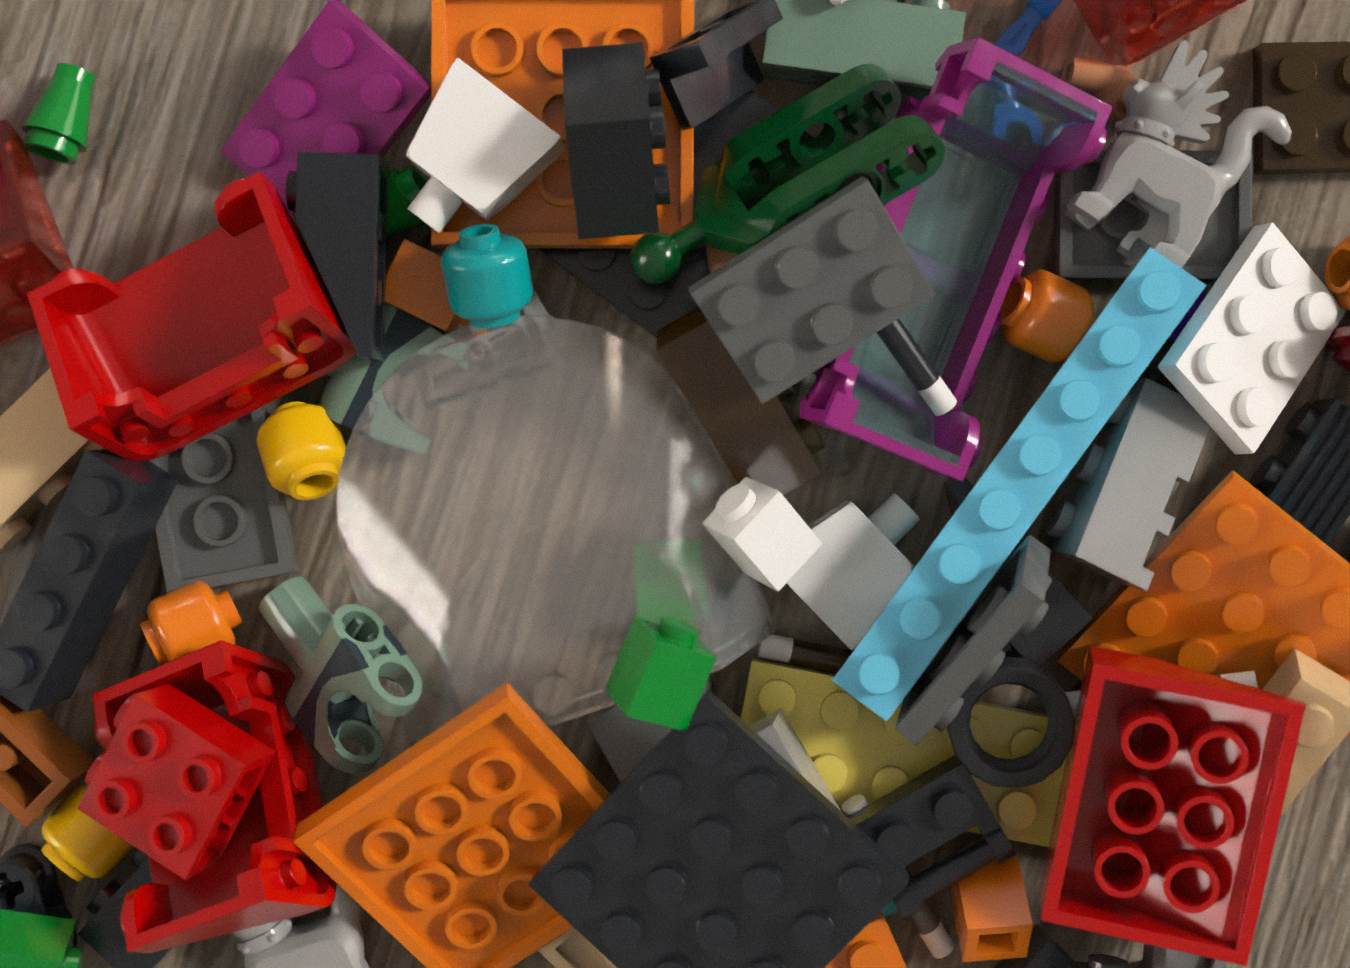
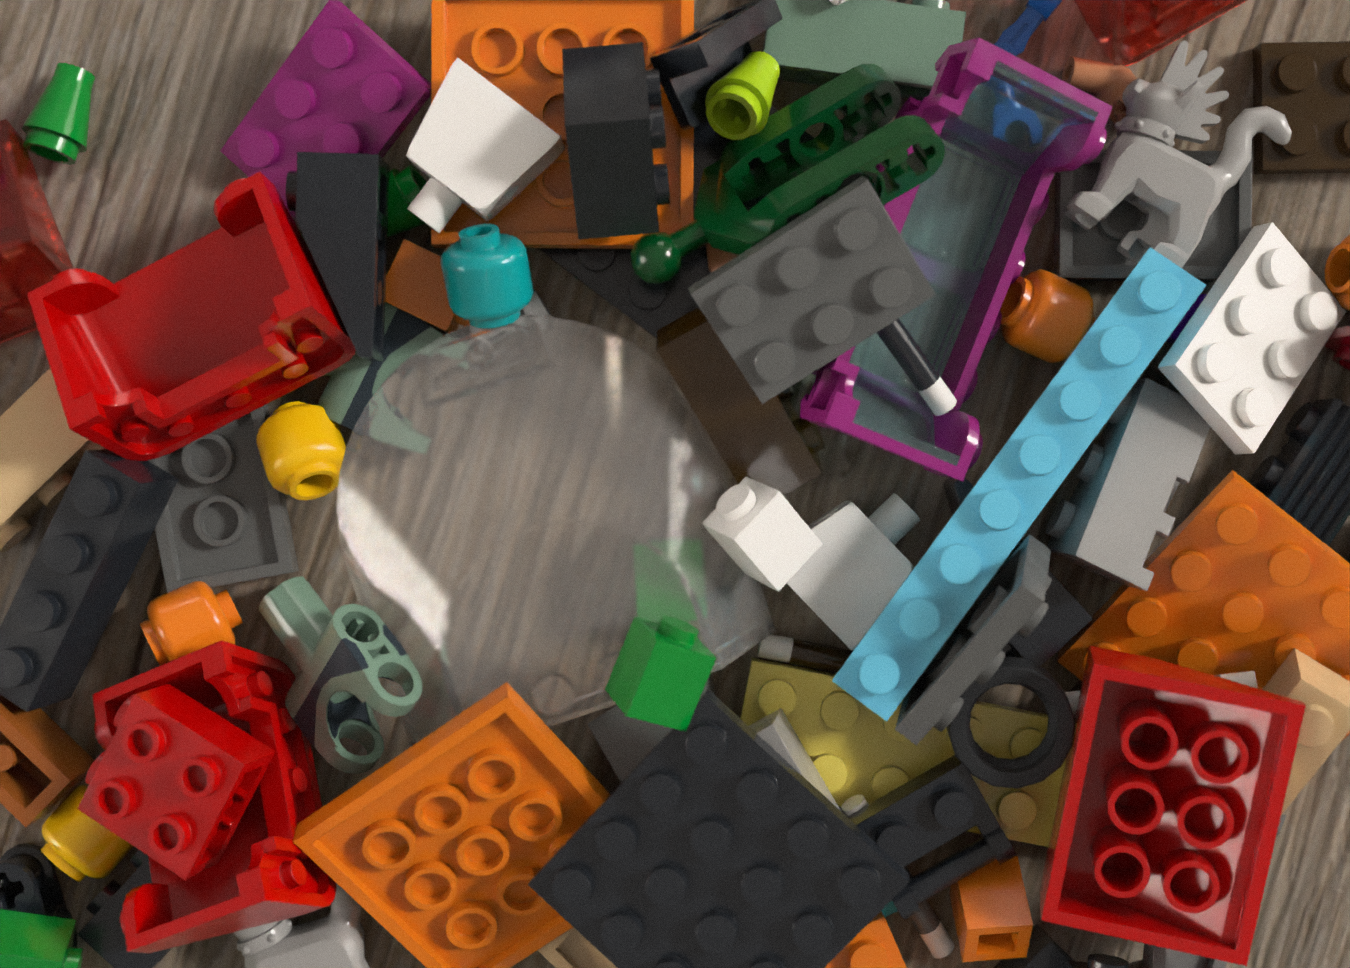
(743, 97): none -> lime cone

